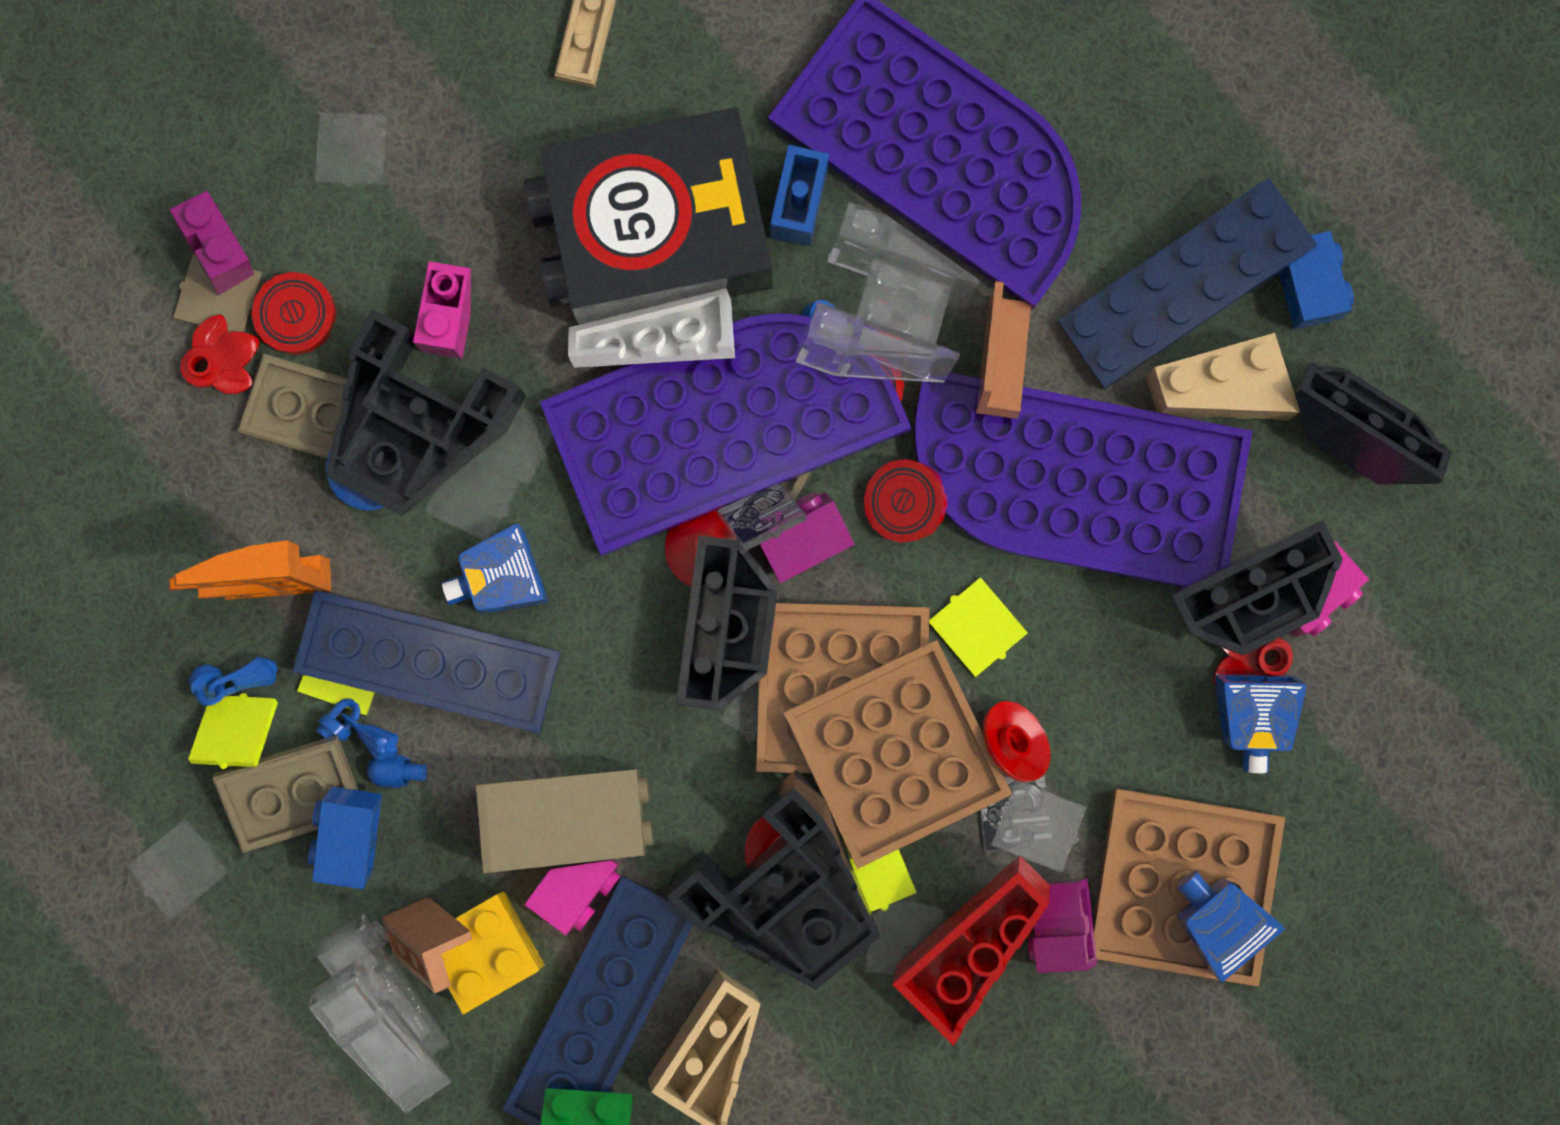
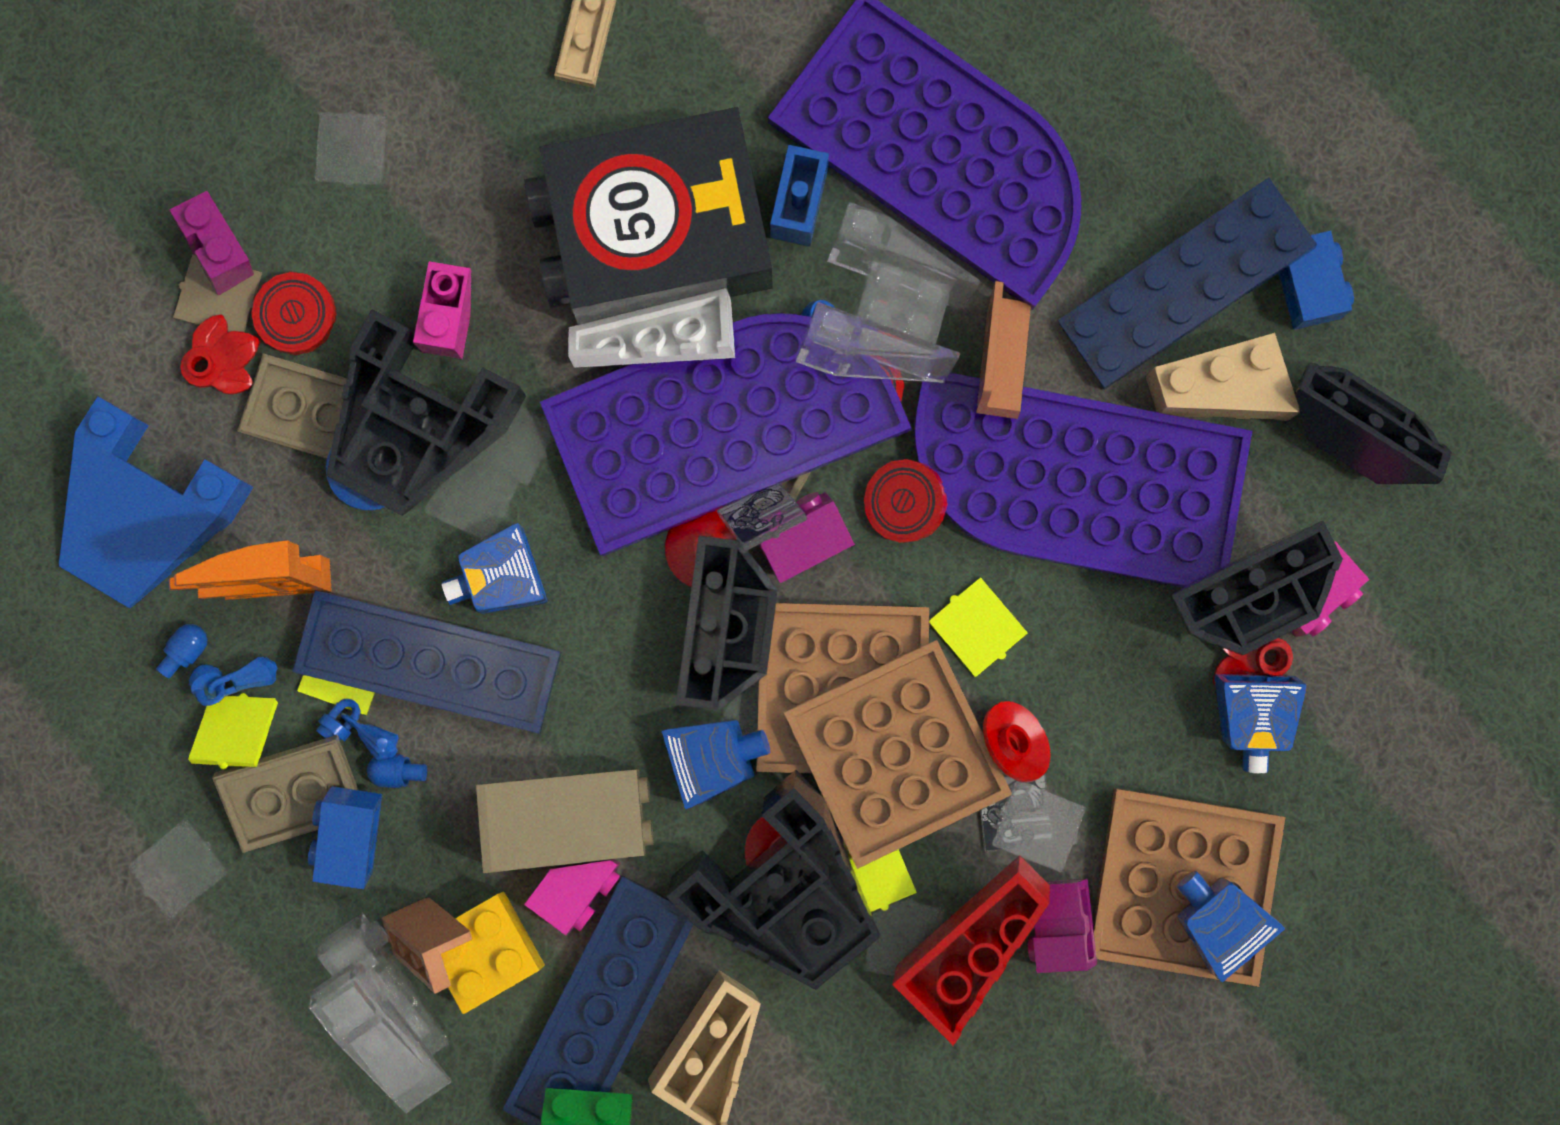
(127, 526): none -> blue wedge
(183, 649): none -> blue cylinder
(712, 758): none -> blue torso

